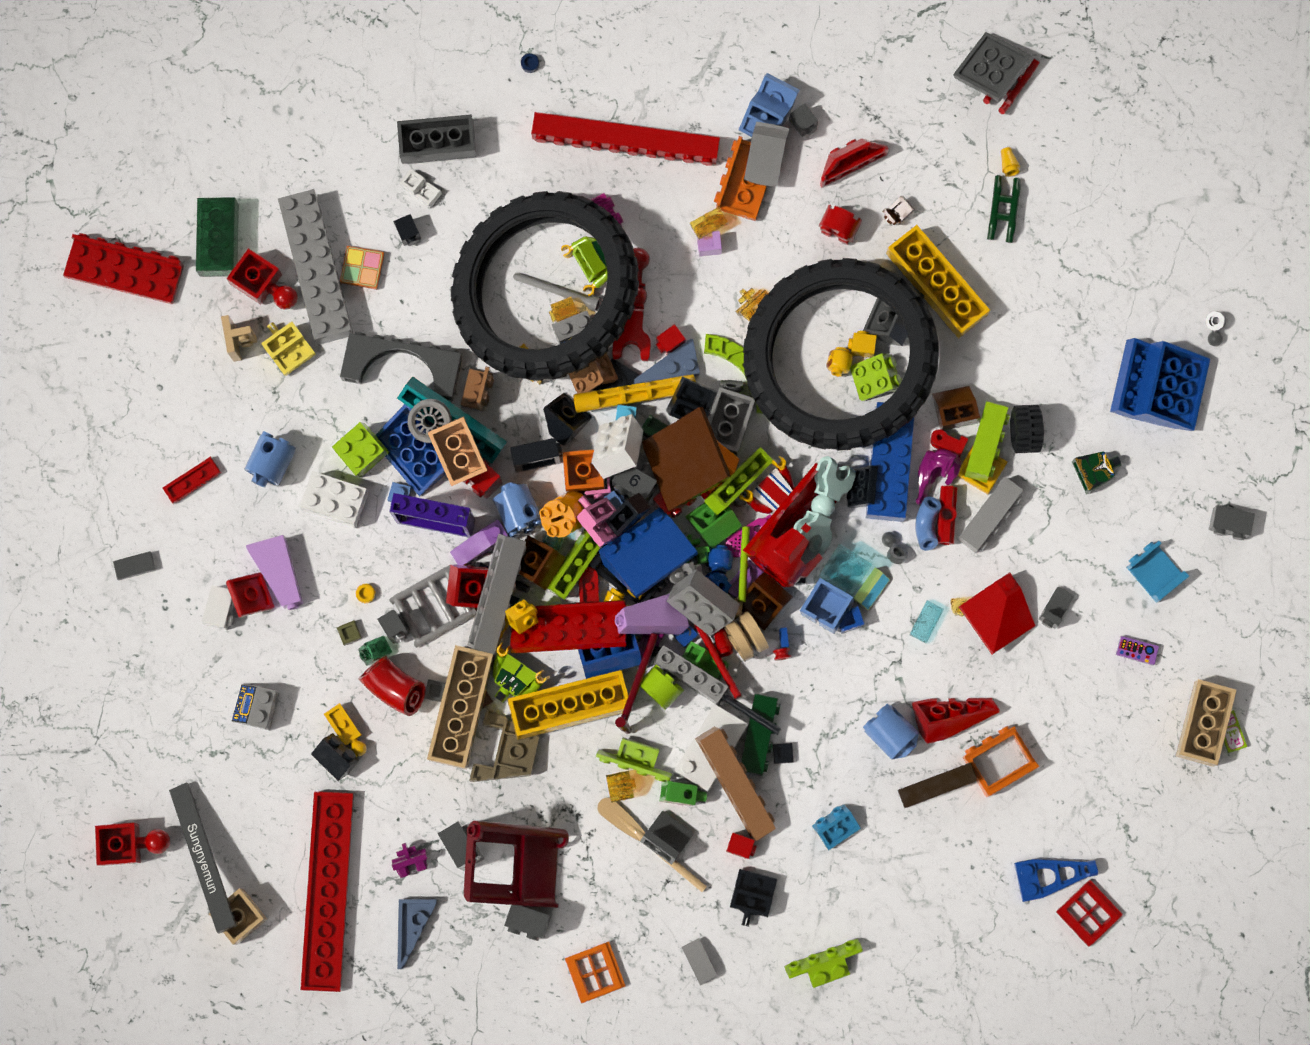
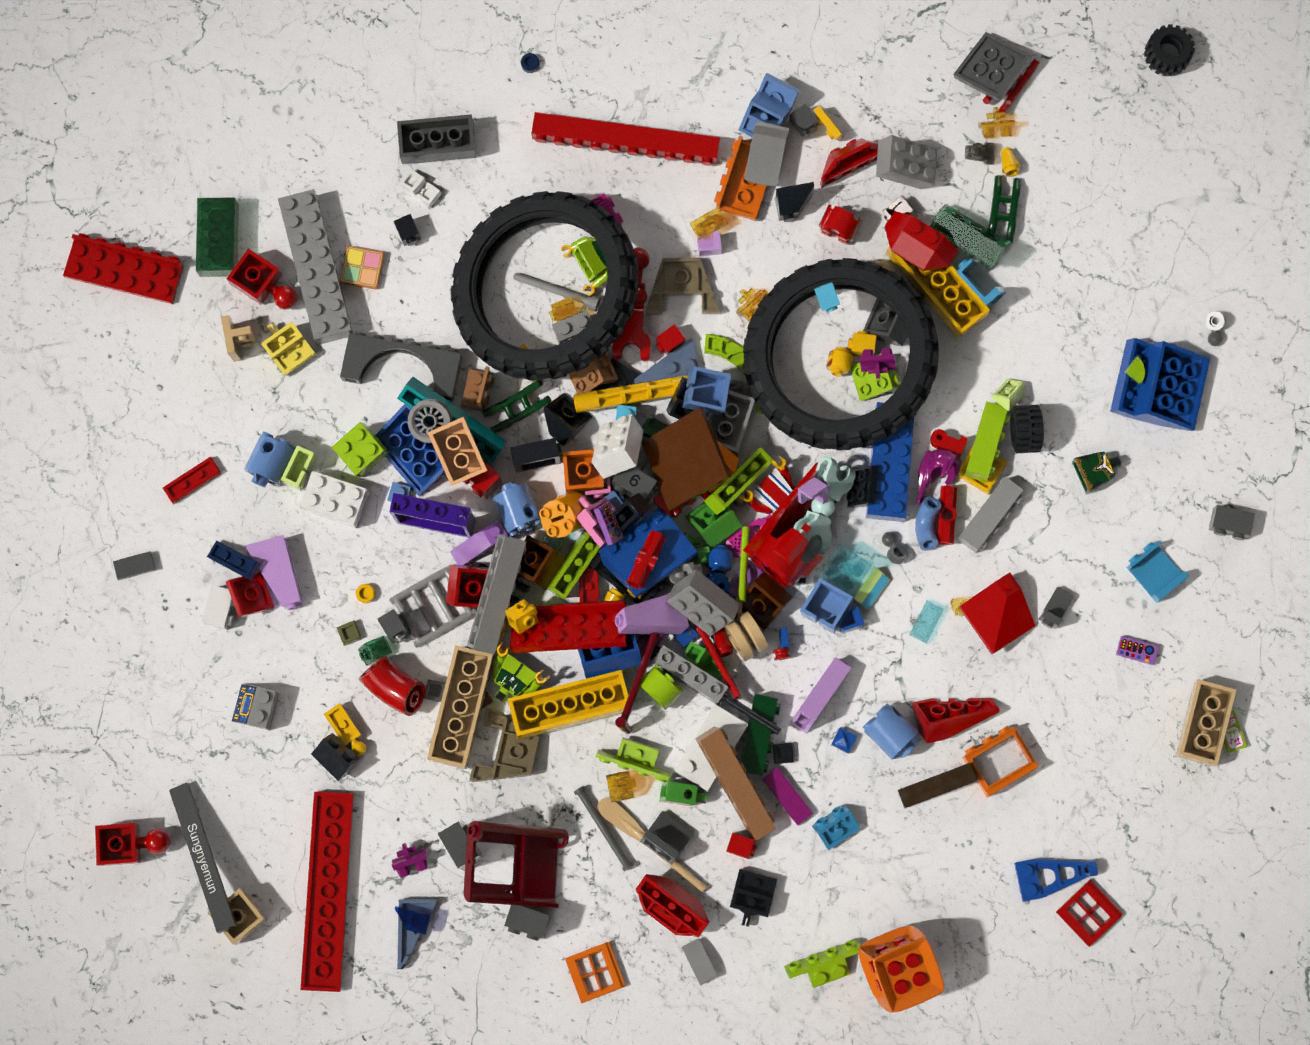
(233, 560): none -> dark blue tile
(300, 463): none -> yellowish green piece
(413, 920): none -> clear blue tile
(505, 404): none -> dark green piece
(603, 828): none -> dark grey bar
(608, 523): none -> medium lavender tile
(646, 559): none -> red piece
(672, 906): none -> red wedge
(680, 278): none -> dark tan wing
(707, 390): none -> medium blue piece
(787, 796): none -> magenta tile
(792, 200): none -> black slope
(813, 489): none -> lavender panel
(820, 694): none -> lavender slope
(827, 297): none -> medium azure brick
(832, 130): none -> yellow plate
(844, 740): none -> blue tile
(877, 363): none -> magenta hips
(901, 969): none -> orange piece
(906, 162): none -> light grey brick
(919, 242): none -> red wedge
(956, 408): reddish brown slope -> none
(970, 236): none -> clear green brick
(984, 152): none -> clear smoke plate
(988, 127): none -> clear yellow hips
(990, 298): none -> dark azure panel
(1009, 393): none -> yellowish green slope
(1136, 370): none -> lime tile
(1178, 39): none -> black tyre

